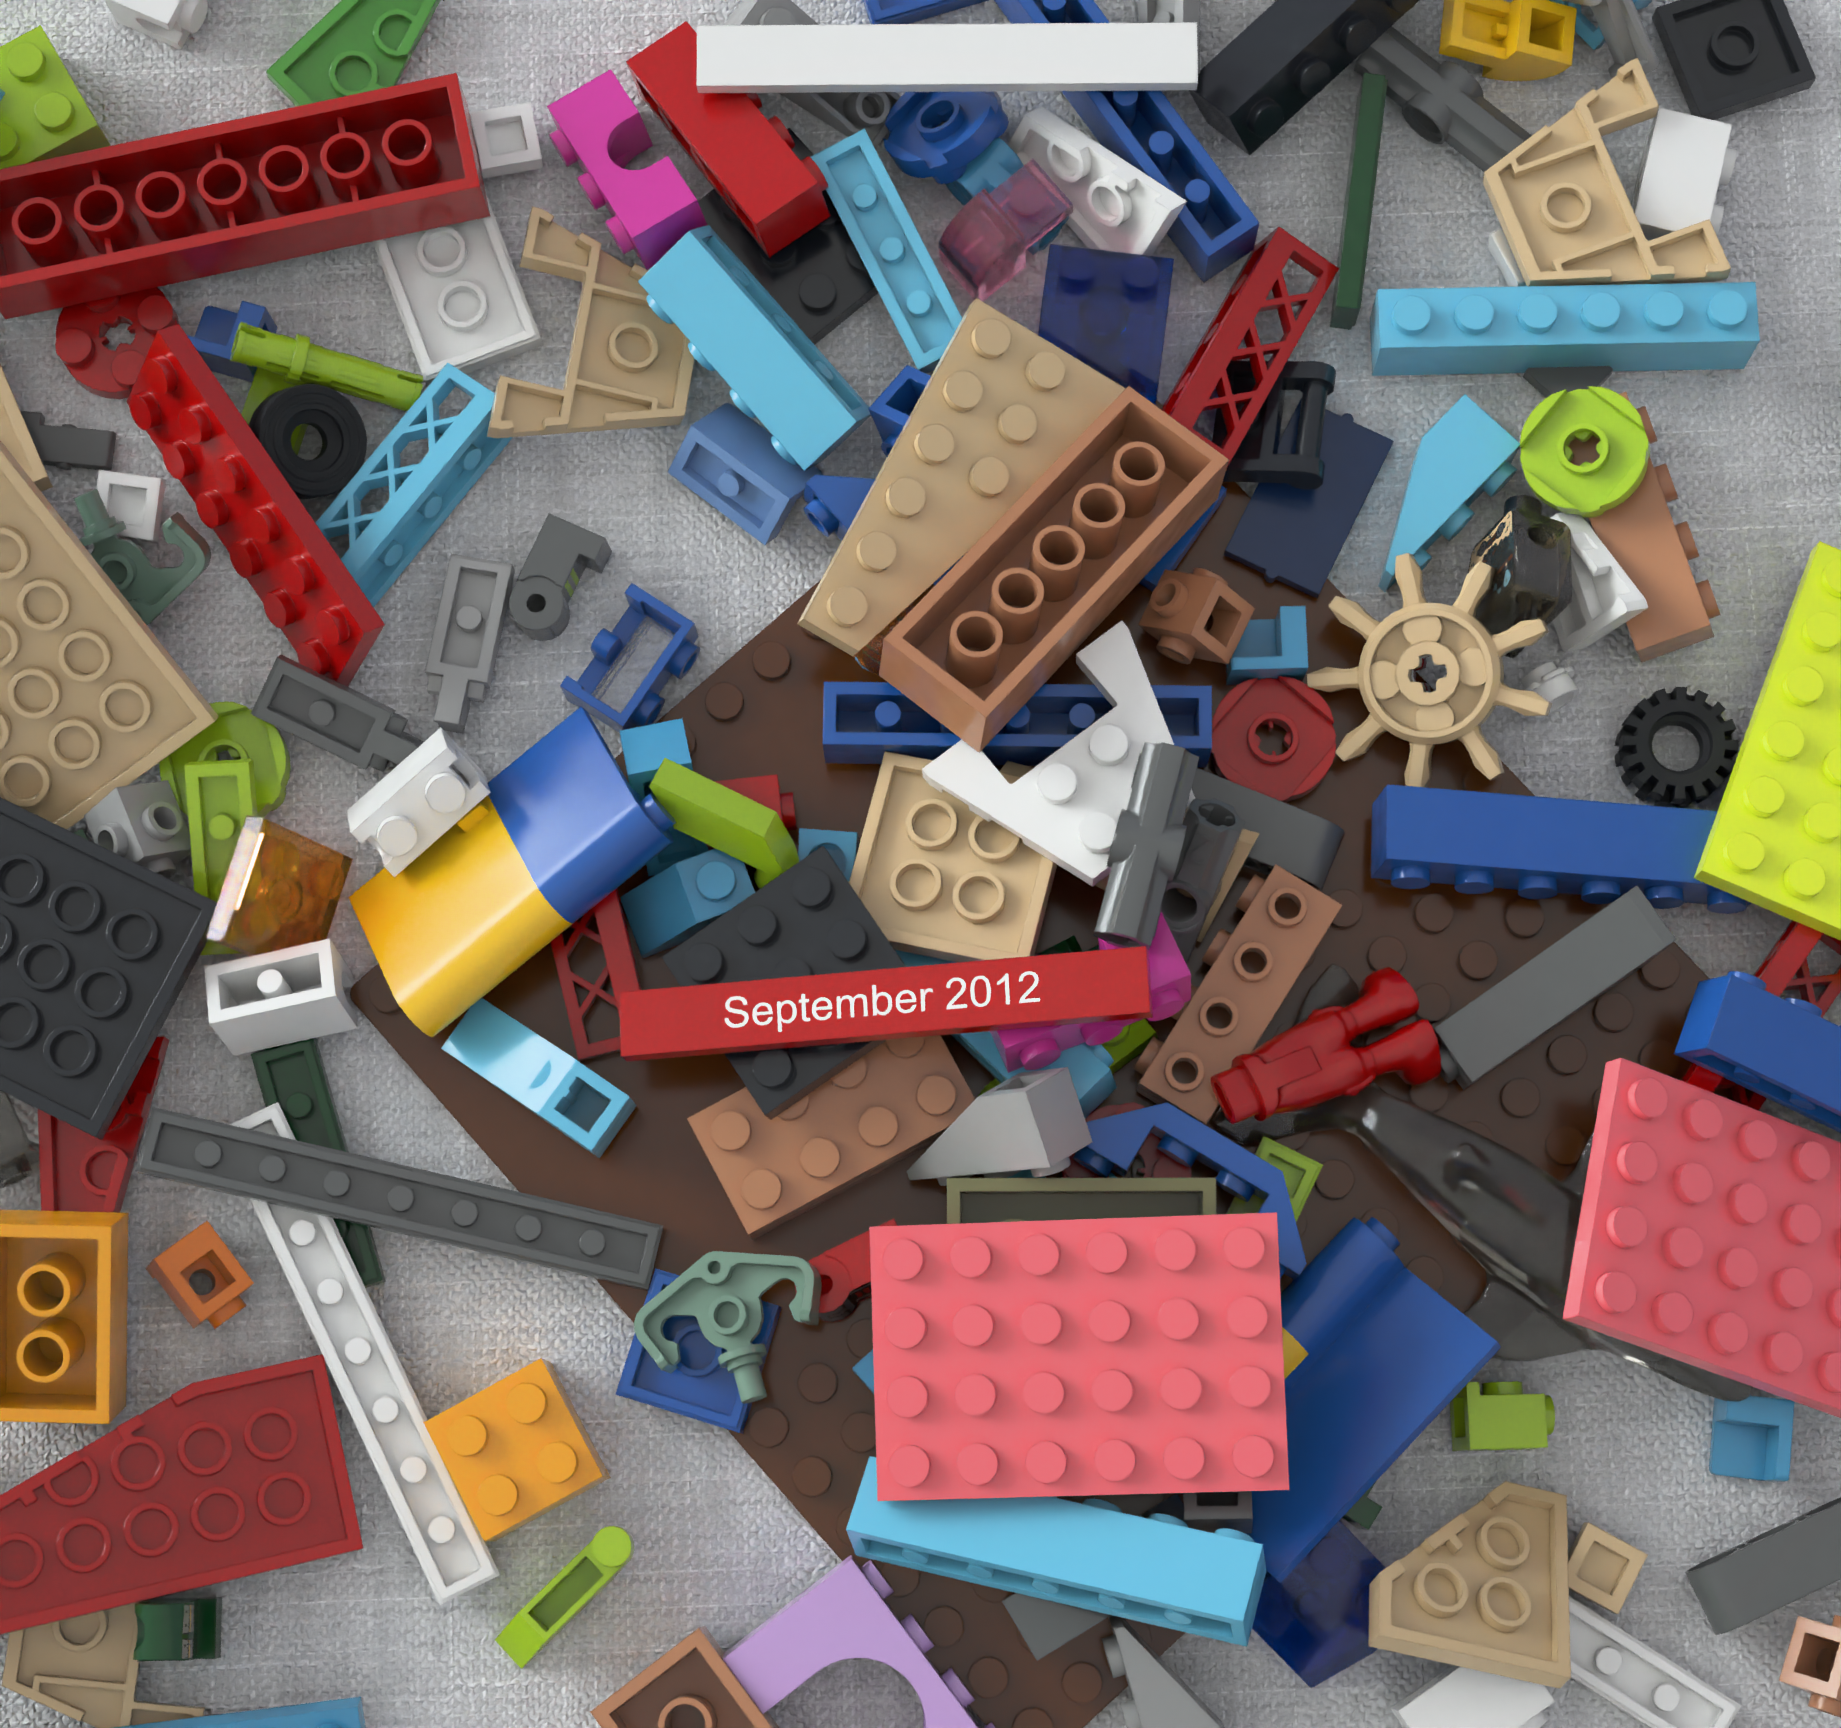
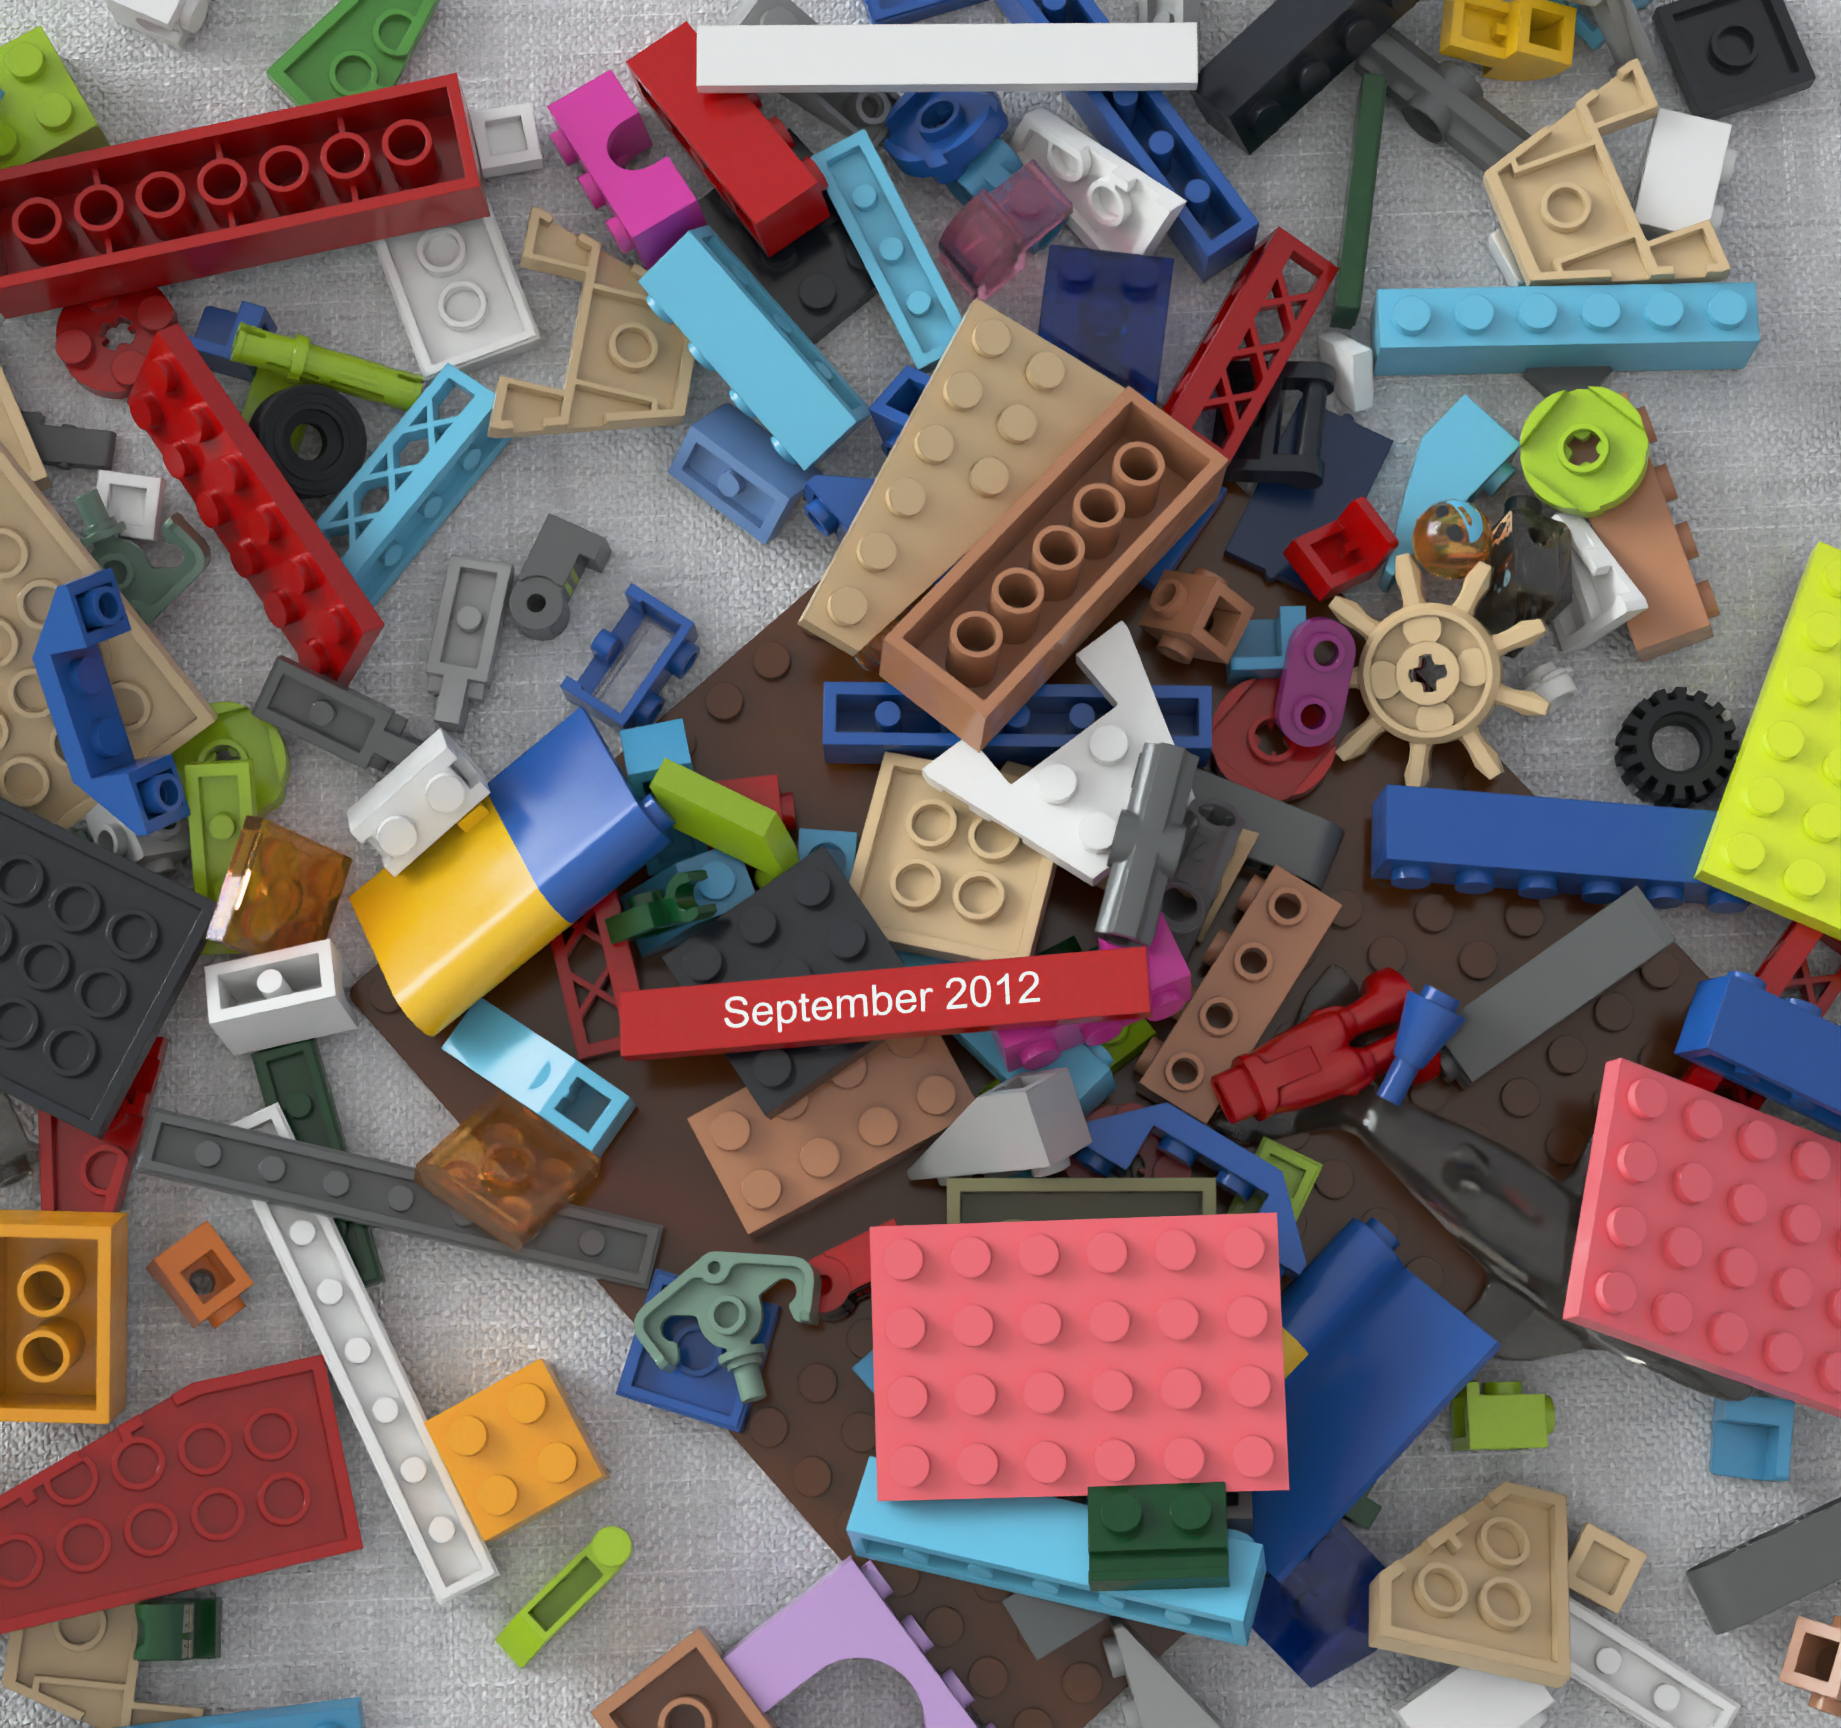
(85, 713): none -> blue slope
(507, 1170): none -> clear orange plate
(660, 911): none -> dark green plate
(1158, 1536): none -> dark green plate
(1311, 682): none -> magenta plate
(1342, 550): none -> red bracket
(1353, 369): none -> white tile
(1423, 1030): none -> blue cone
(1451, 538): none -> clear orange piece

